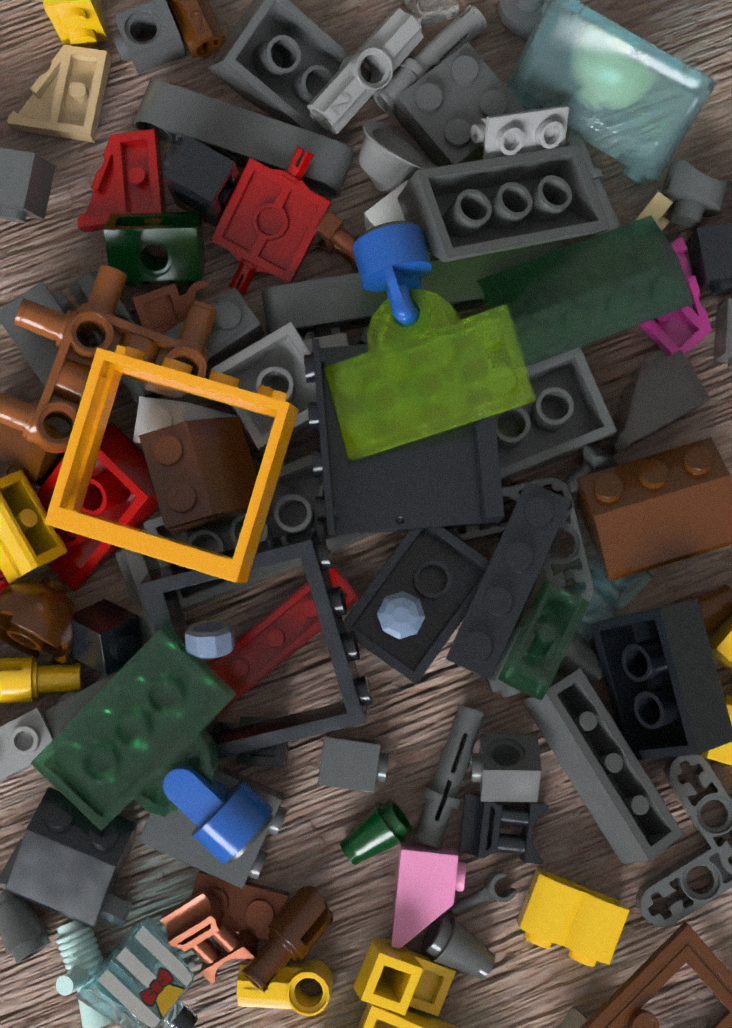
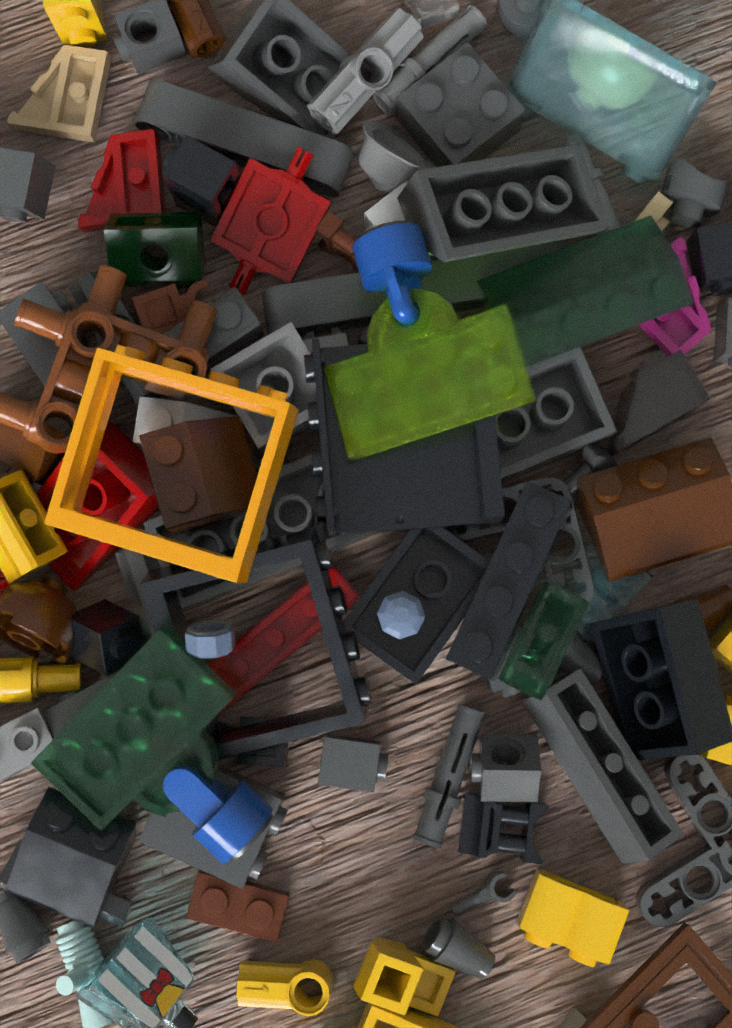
(198, 919): copper piece -> none
(290, 936): reddish brown arm -> none
(377, 832): dark green cone -> none
(423, 888): bright pink slope -> none
(521, 131): light grey hinge -> none

